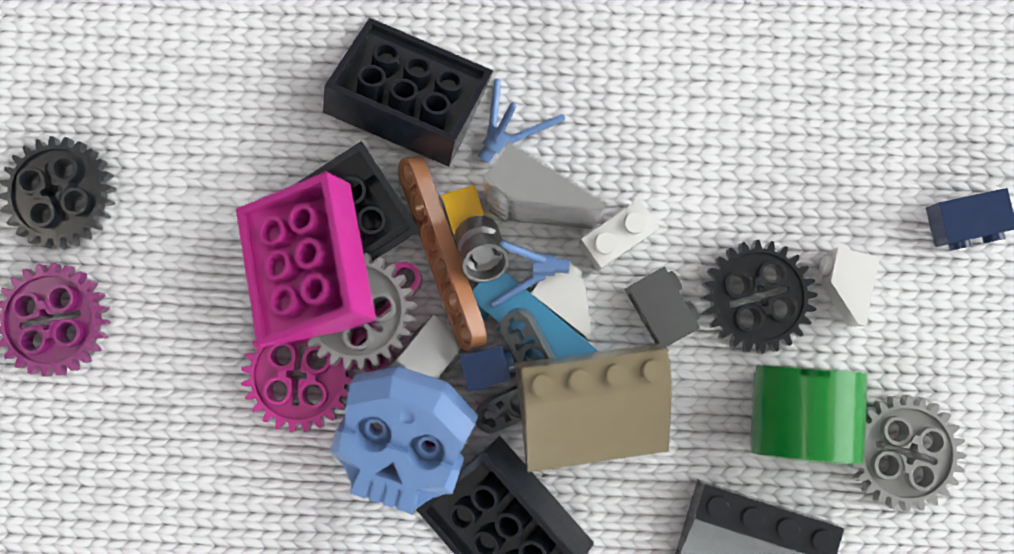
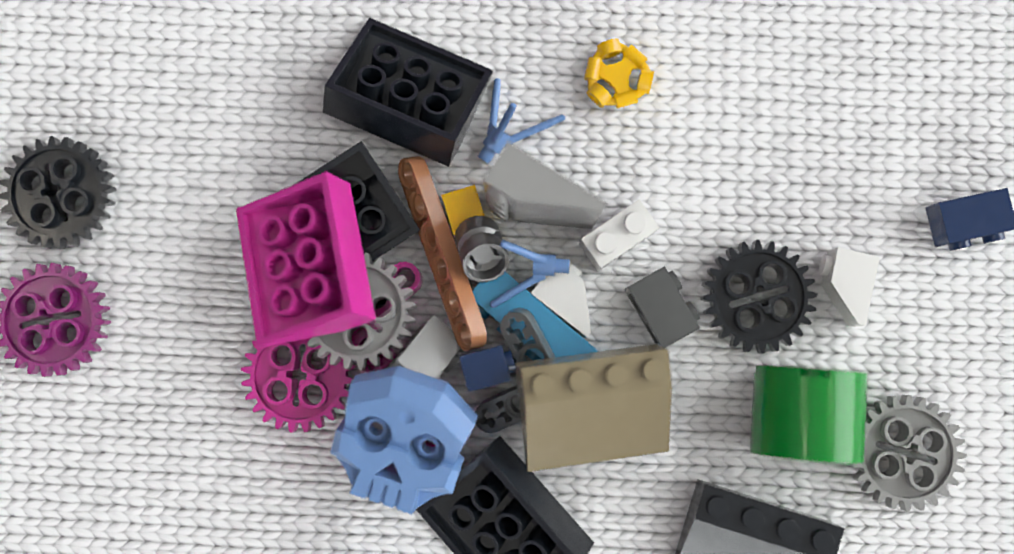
(617, 75): none -> yellow piece

